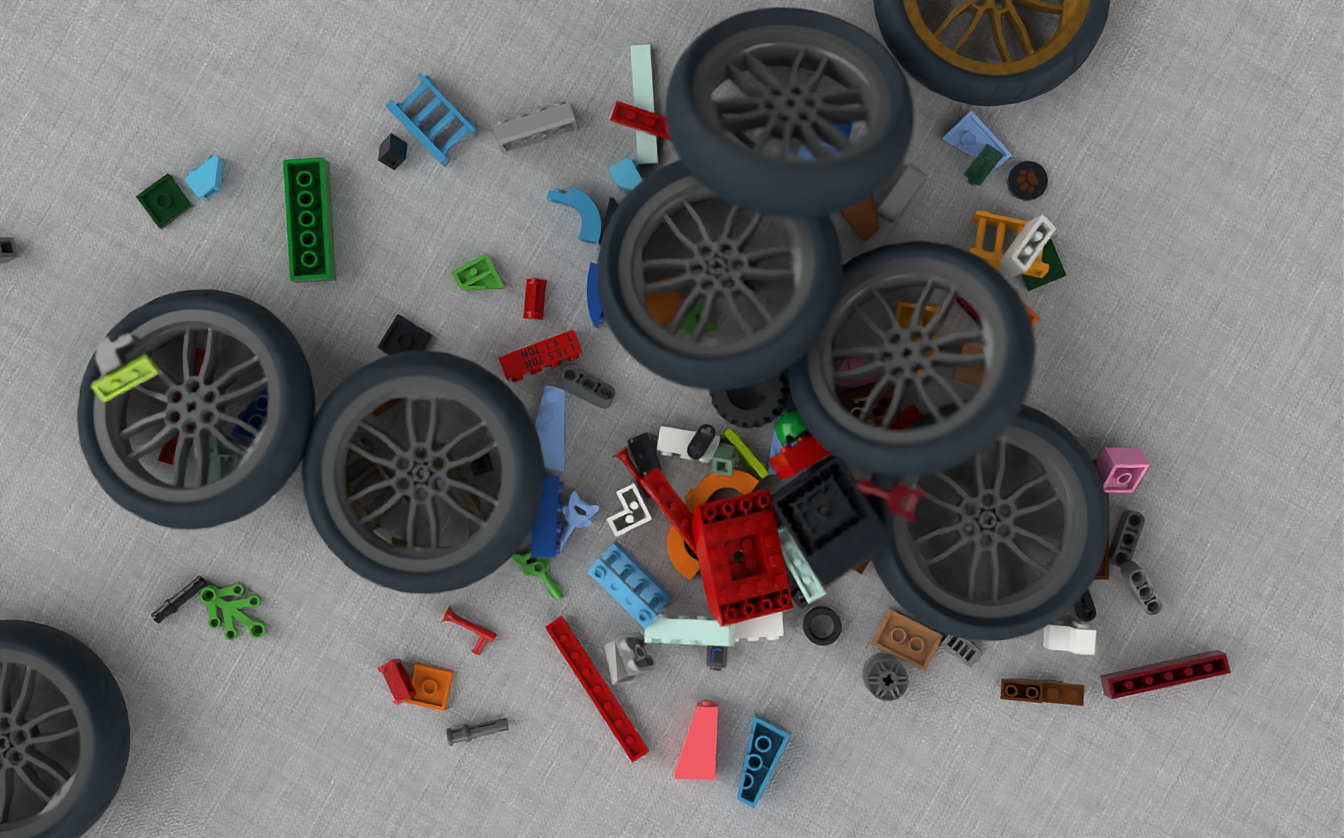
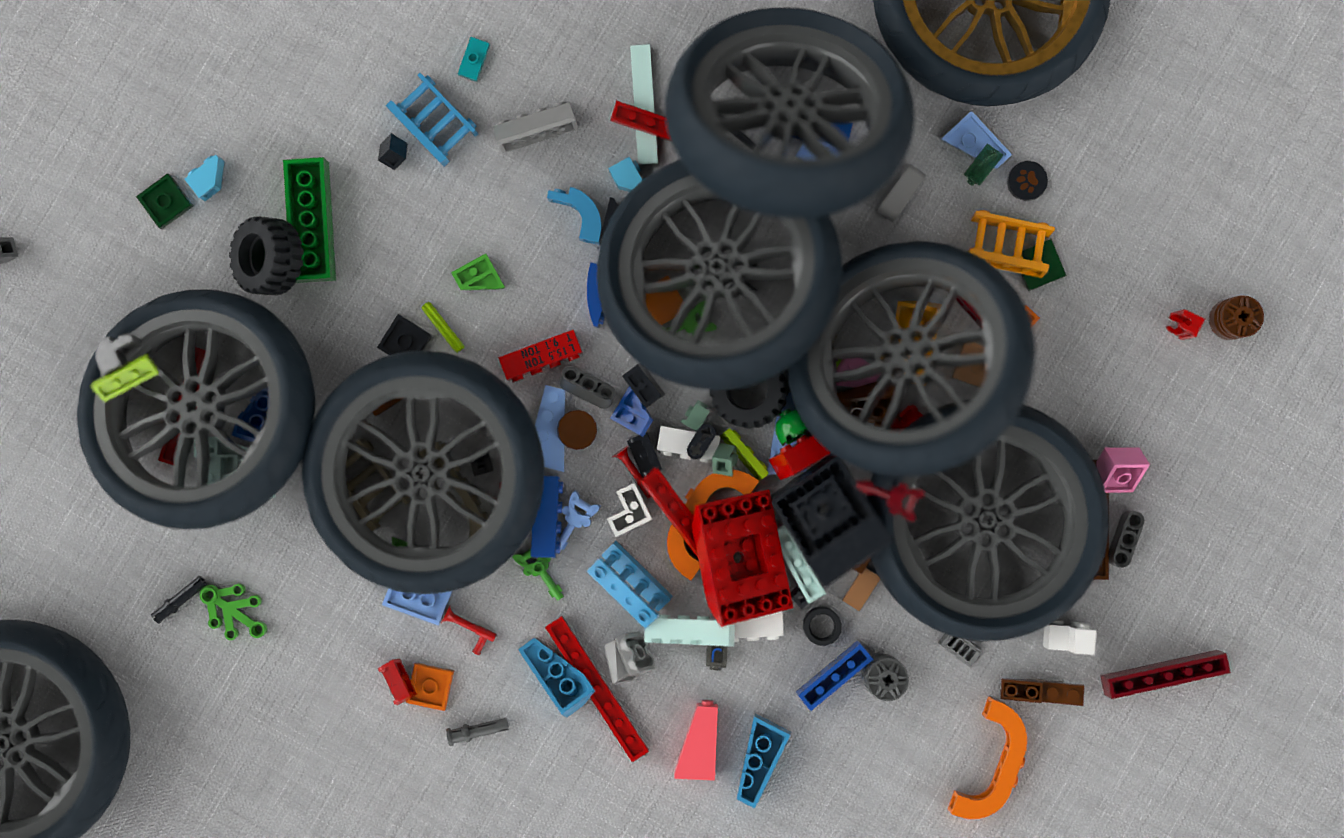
(266, 256): none -> black tyre
(422, 606): none -> light blue wing
(443, 327): none -> lime axle
(473, 59): none -> teal plate
(534, 299): red hinge -> none
(562, 682): none -> dark azure wedge
(577, 429): none -> reddish brown tile
(632, 414): none -> blue wing
(643, 385): none -> black hinge
(696, 415): none -> sand green brick
(834, 675): none -> blue brick
(861, 589): none -> medium nougat tile
(863, 218): dark orange flag -> none
(906, 639): medium nougat plate -> none
(1006, 772): none -> orange arch
(1027, 246): white brick -> none
(1088, 603): black beam -> none
(1141, 588): dark grey beam -> none
(1187, 324): none -> red hinge
(1225, 319): none -> reddish brown wheel

